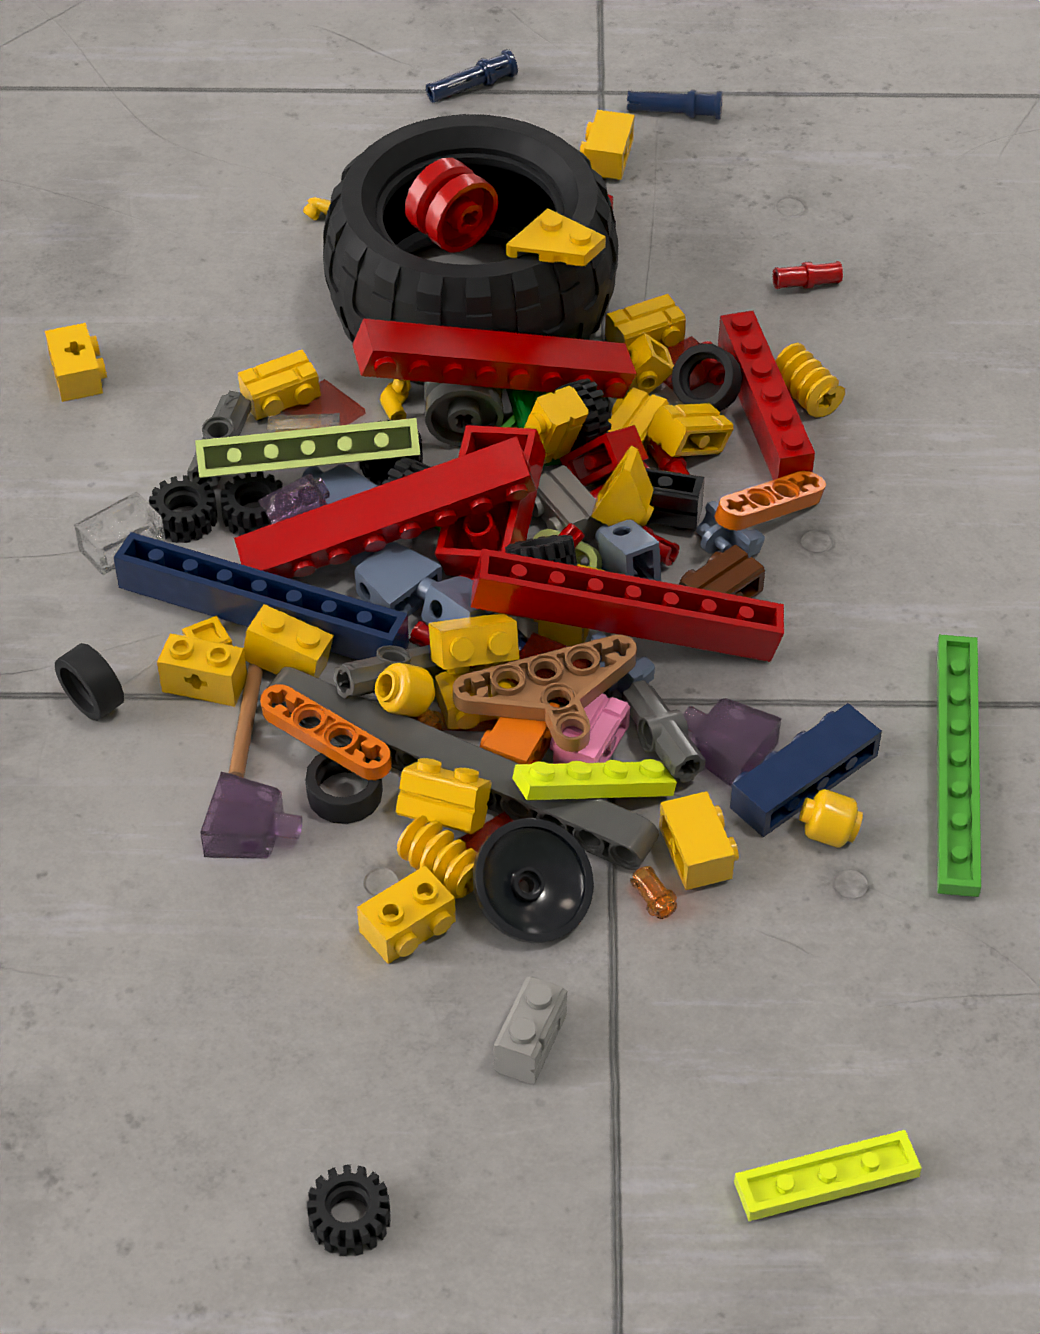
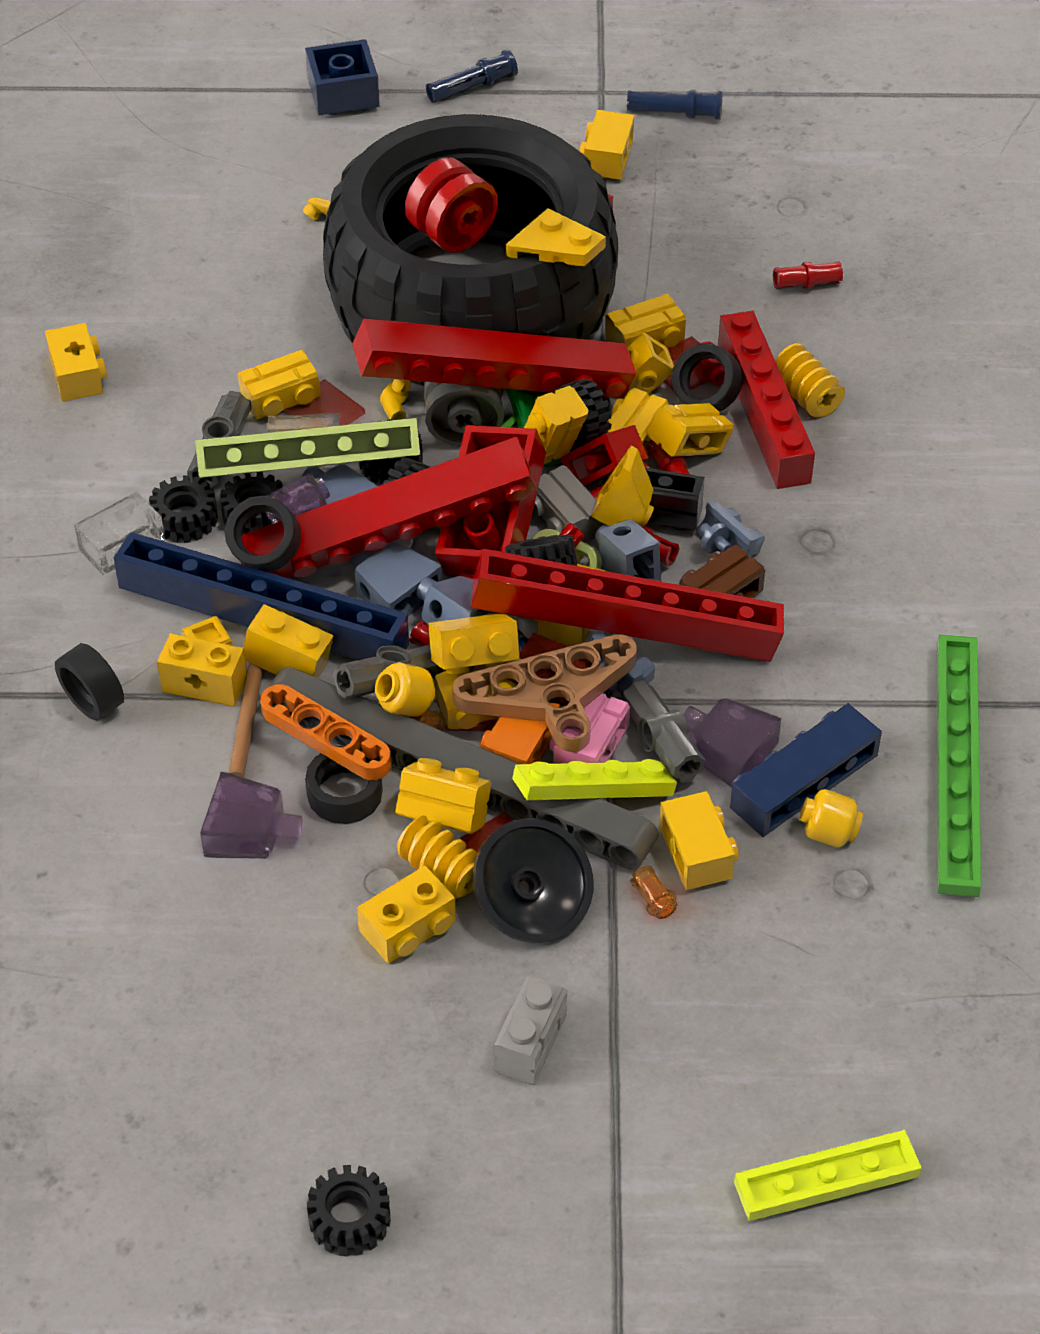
(243, 514): none -> black tyre
(342, 77): none -> dark blue brick
(769, 500): orange beam -> none

